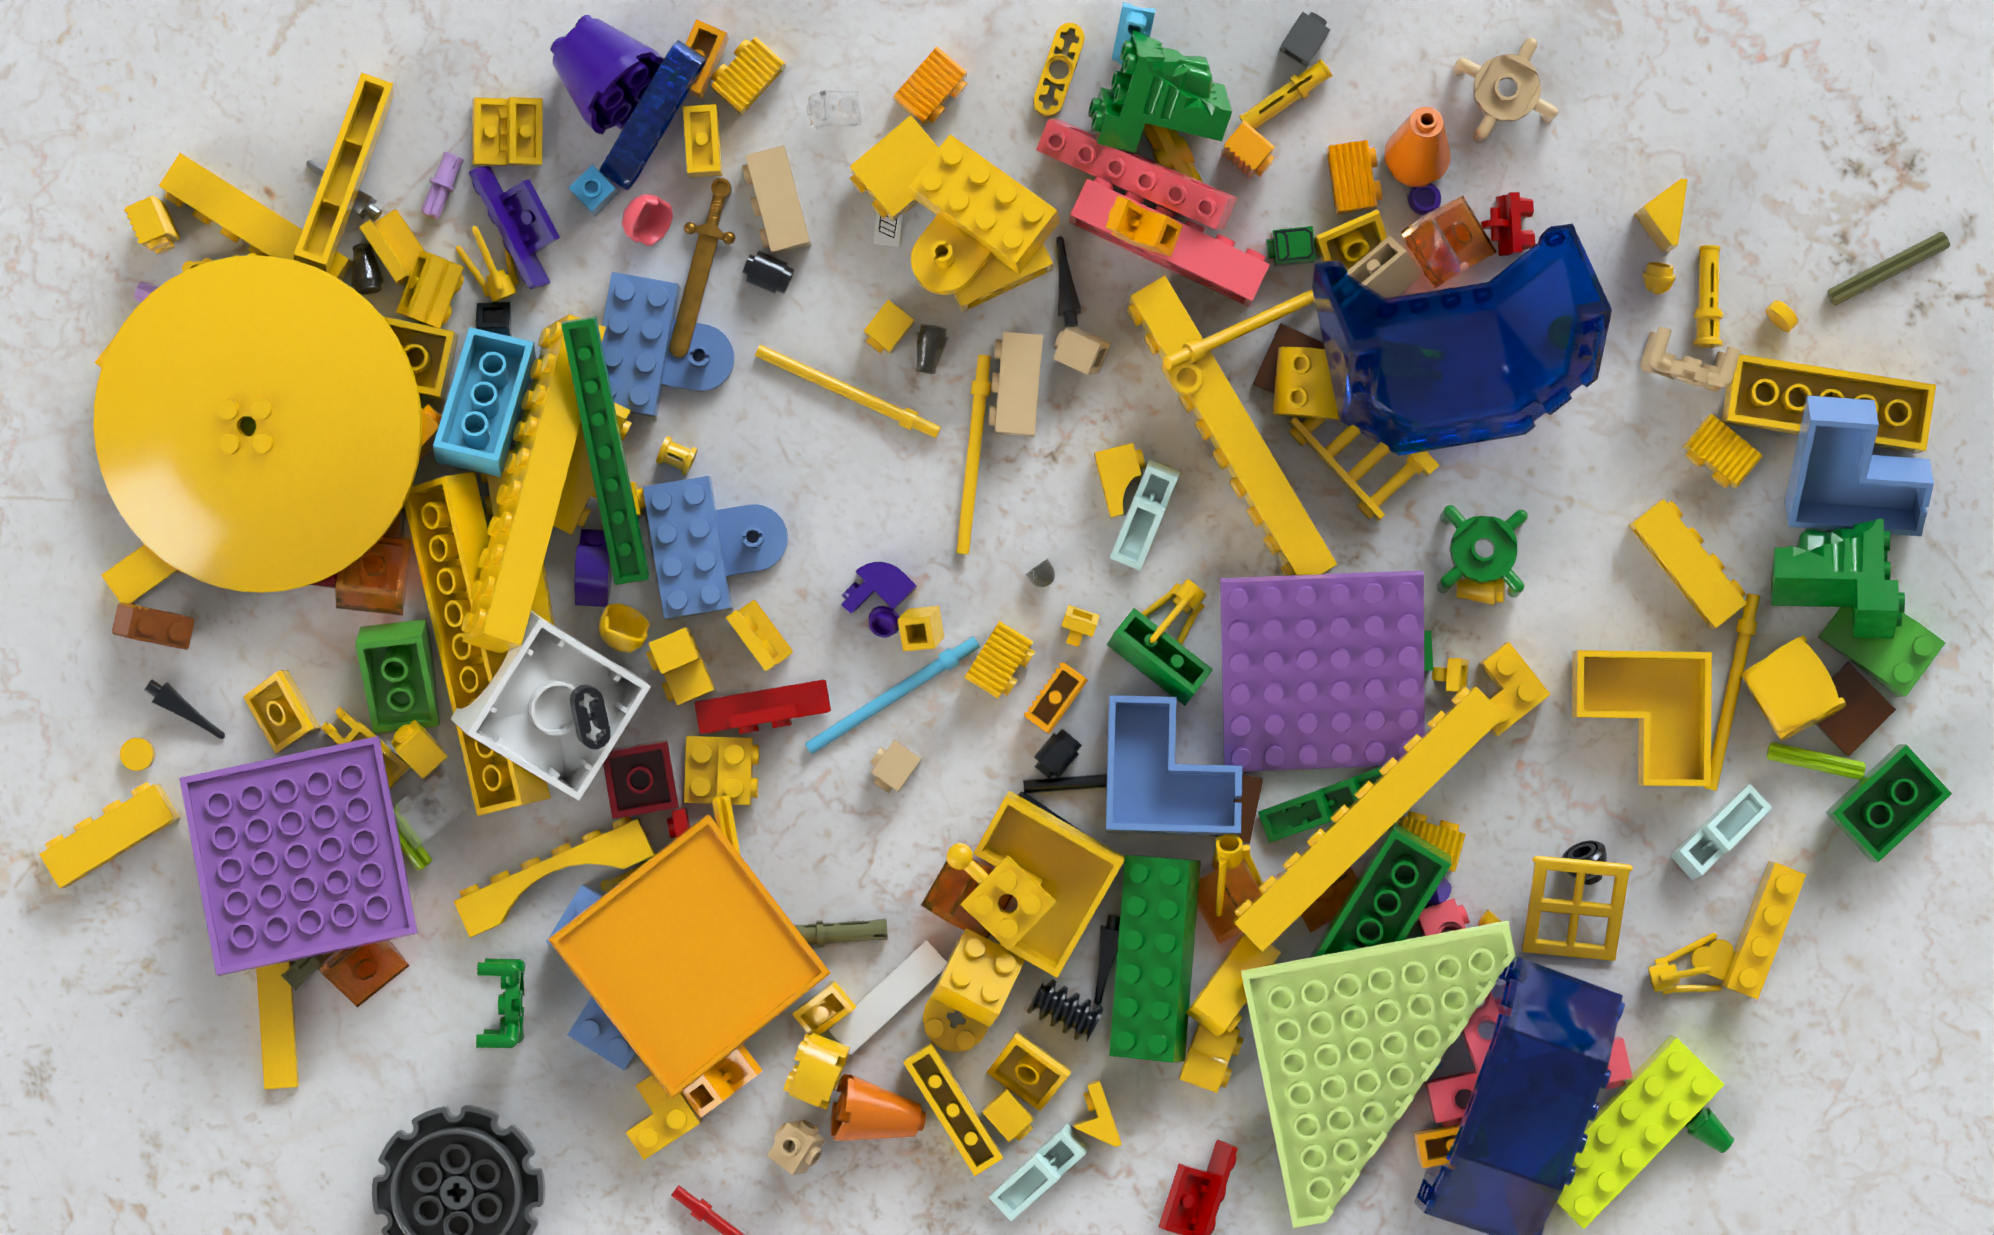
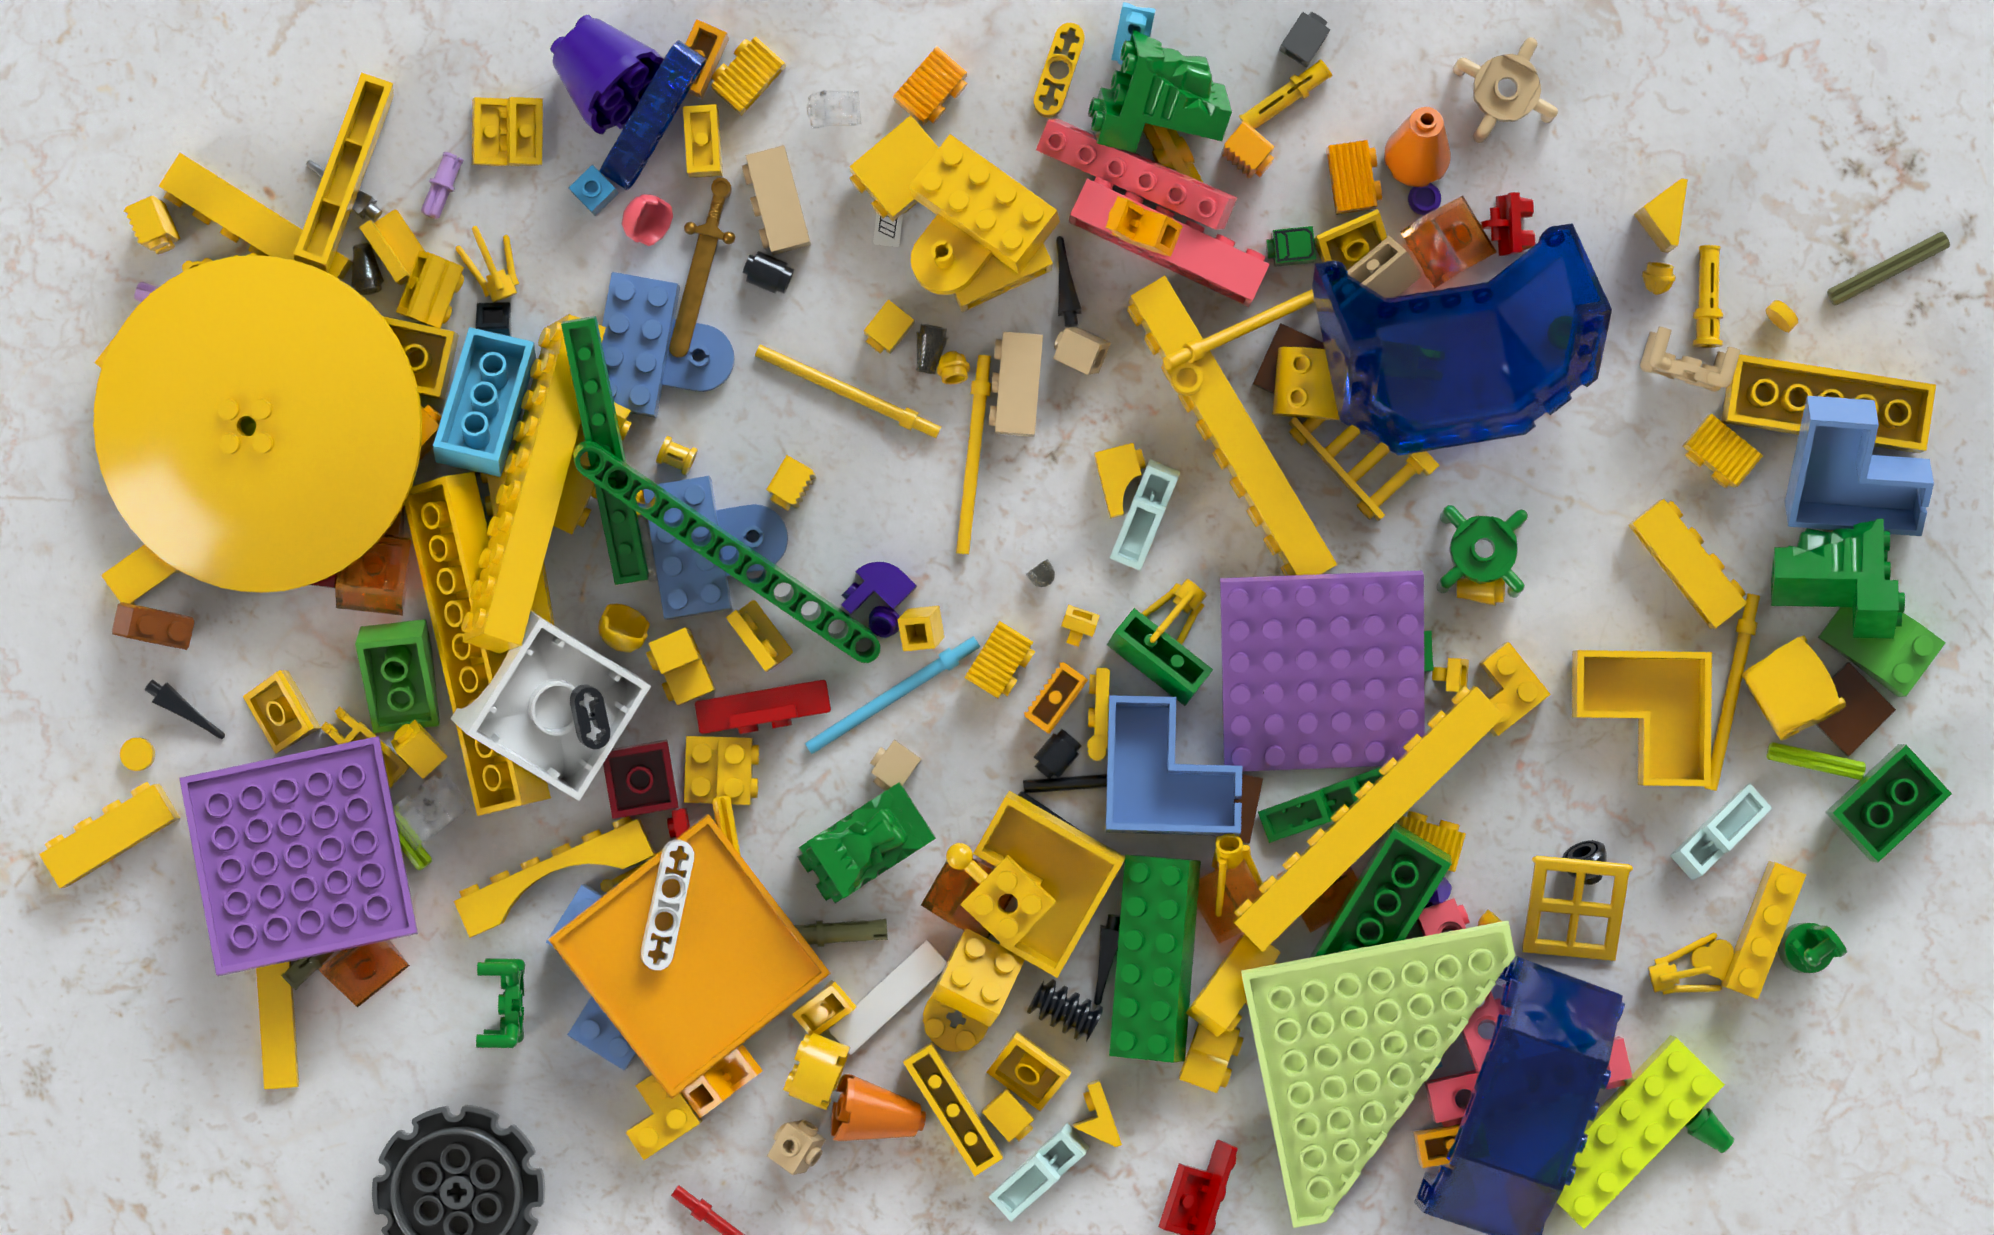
(520, 221): dark purple bracket -> none
(592, 570): dark purple brick -> none
(664, 904): none -> white beam
(719, 538): none -> green beam
(790, 483): none -> yellow brick
(865, 843): none -> green brick
(953, 368): none -> yellow plate
(1099, 715): none -> yellow hinge
(1809, 947): none -> green piece

